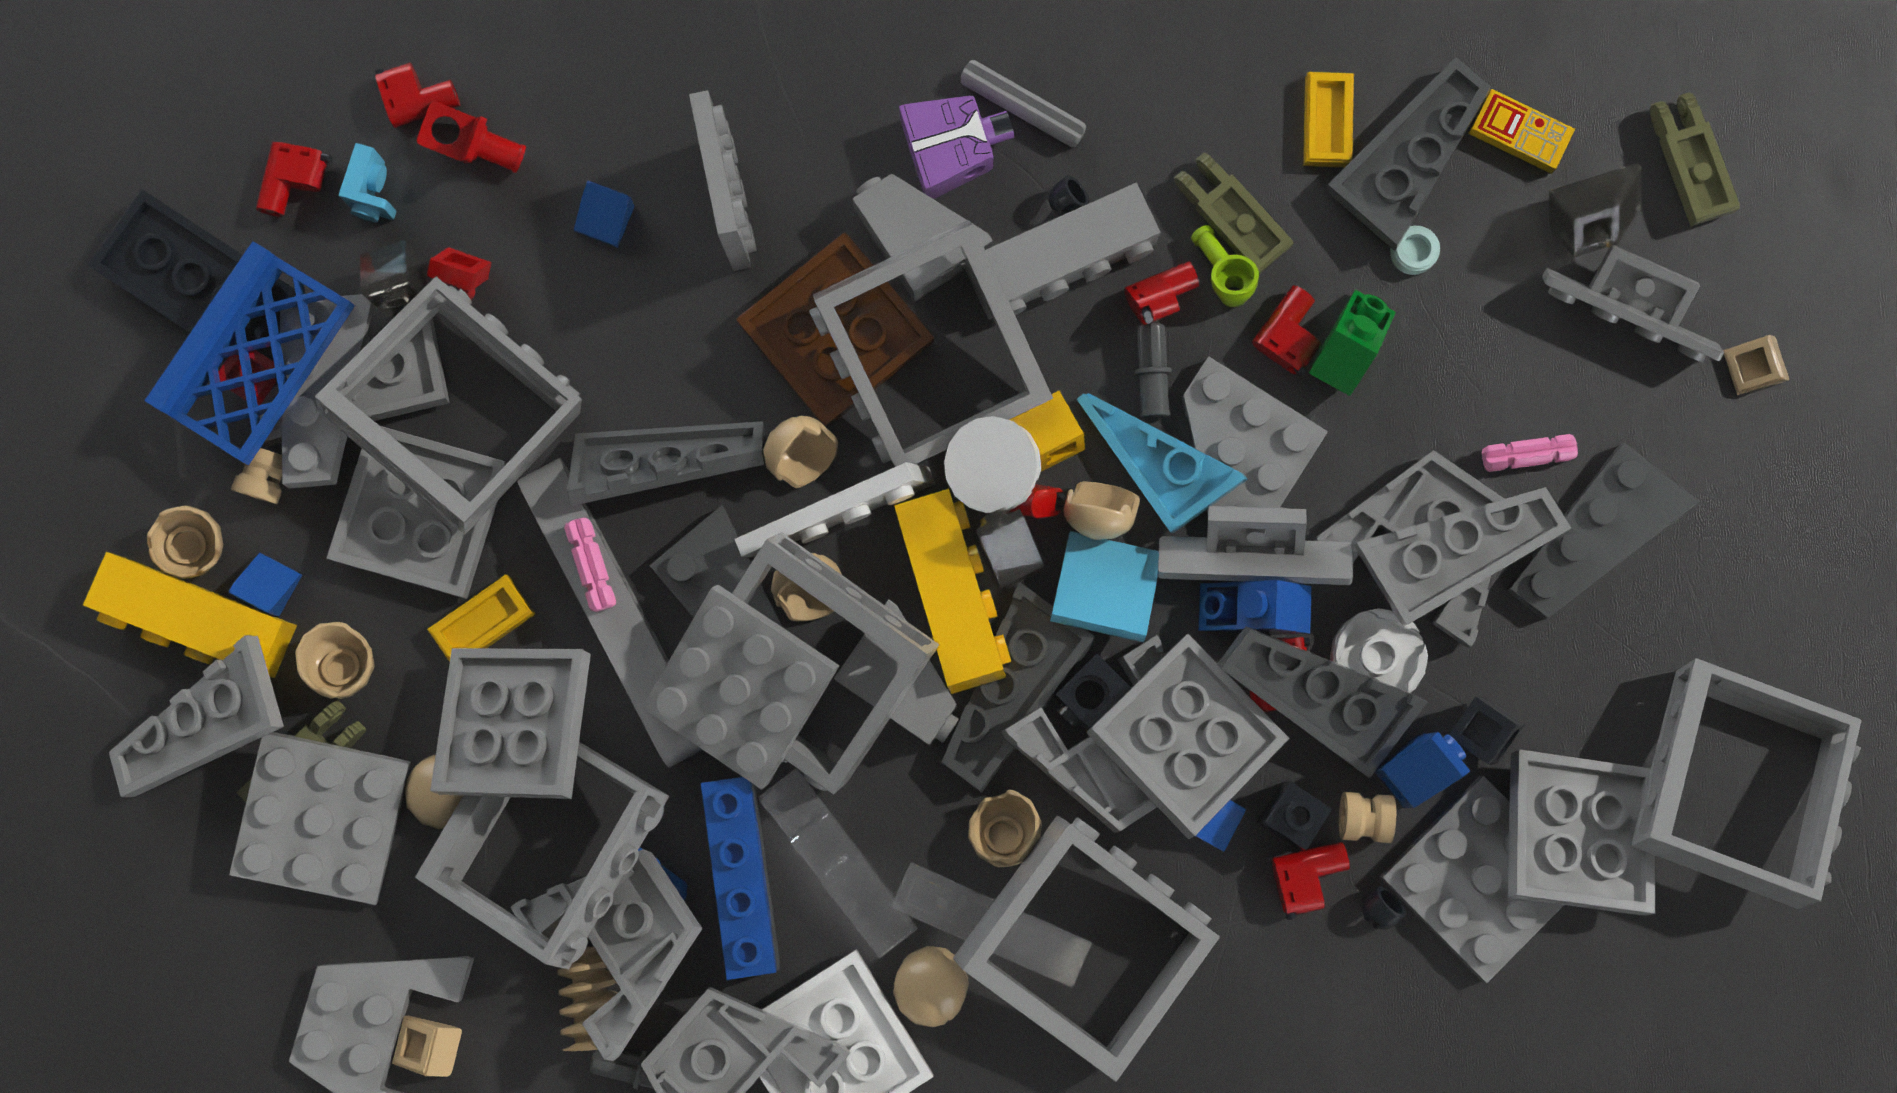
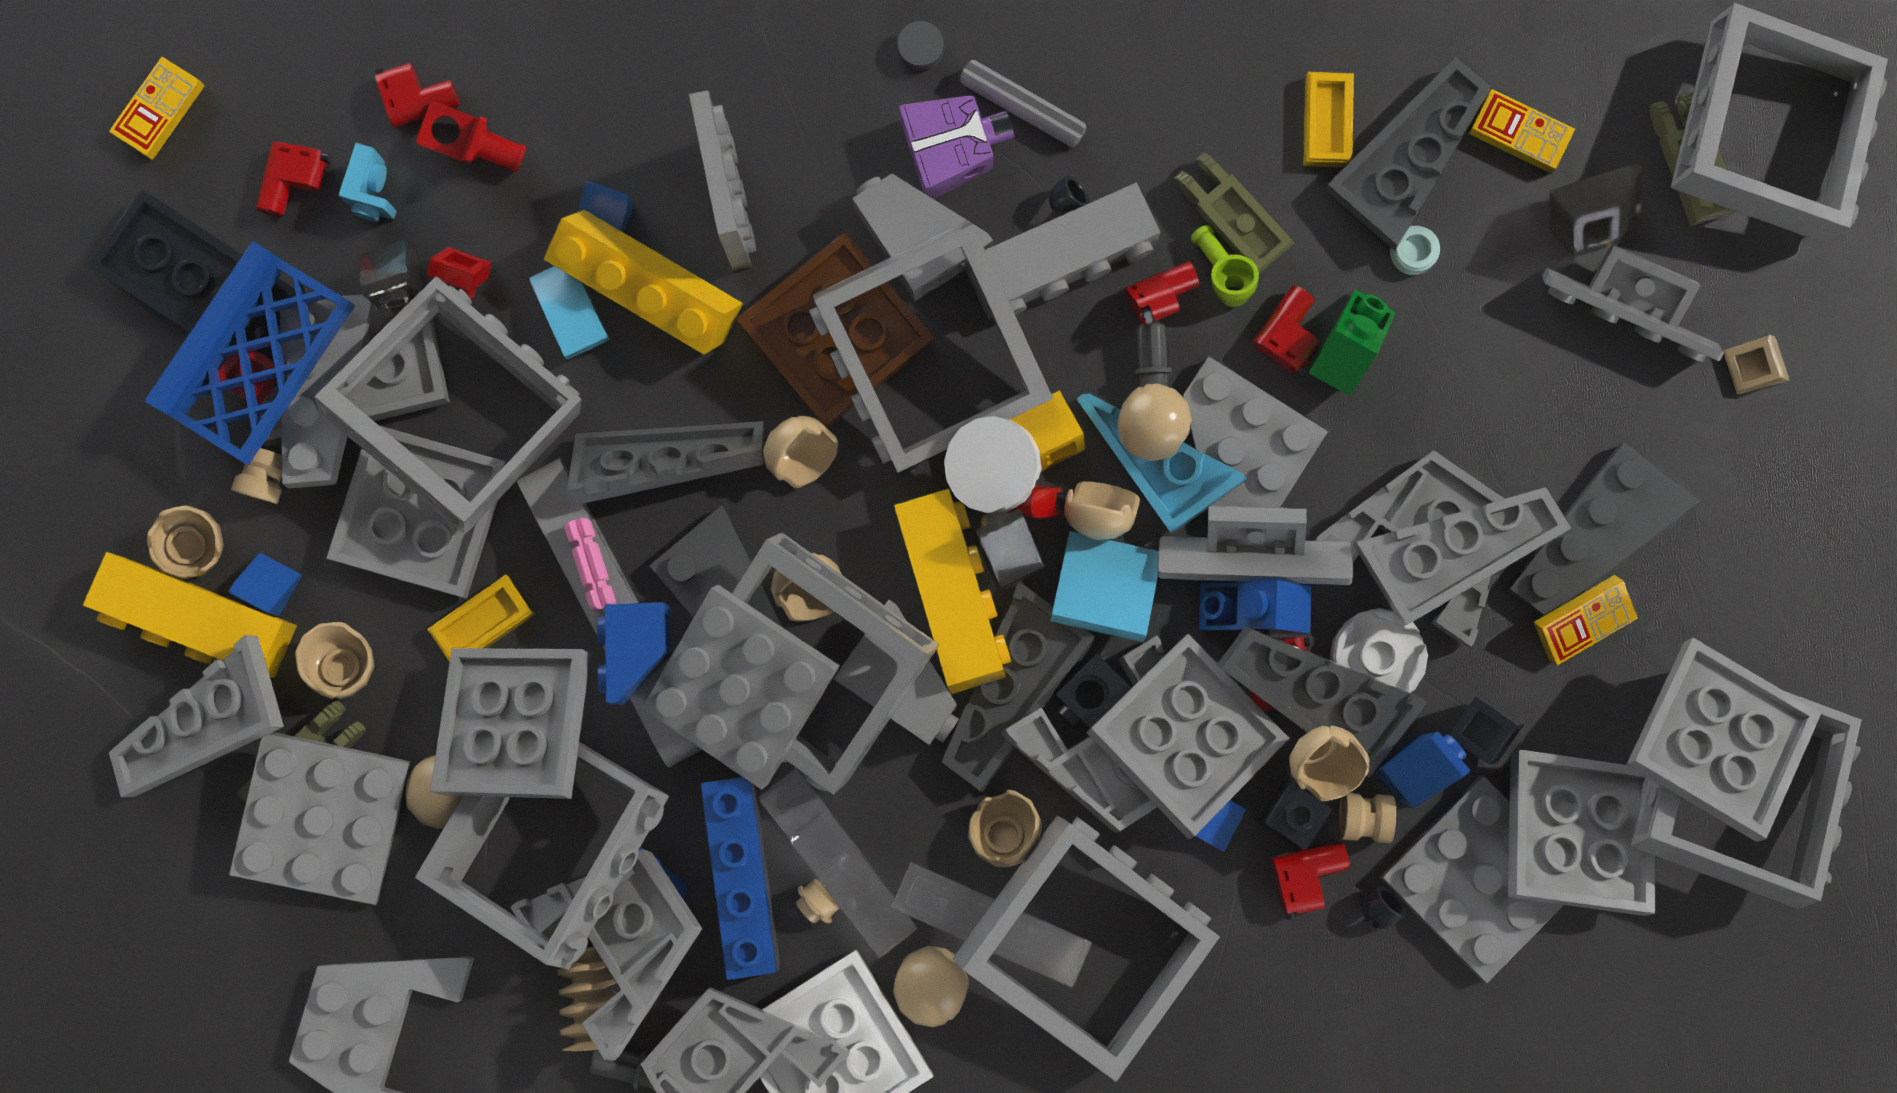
(157, 108): none -> yellow tile
(427, 1046): tan slope -> none
(569, 311): none -> medium azure slope
(635, 647): none -> blue slope
(643, 281): none -> yellow brick
(816, 902): none -> tan plate
(845, 506): white wing -> none
(920, 45): none -> dark grey tile
(1154, 422): none -> tan hair
(1329, 762): none -> tan hair
(1529, 452): bright pink axle -> none
(1585, 620): none -> yellow tile
(1695, 165): none -> light grey window
(1724, 739): none -> light grey plate

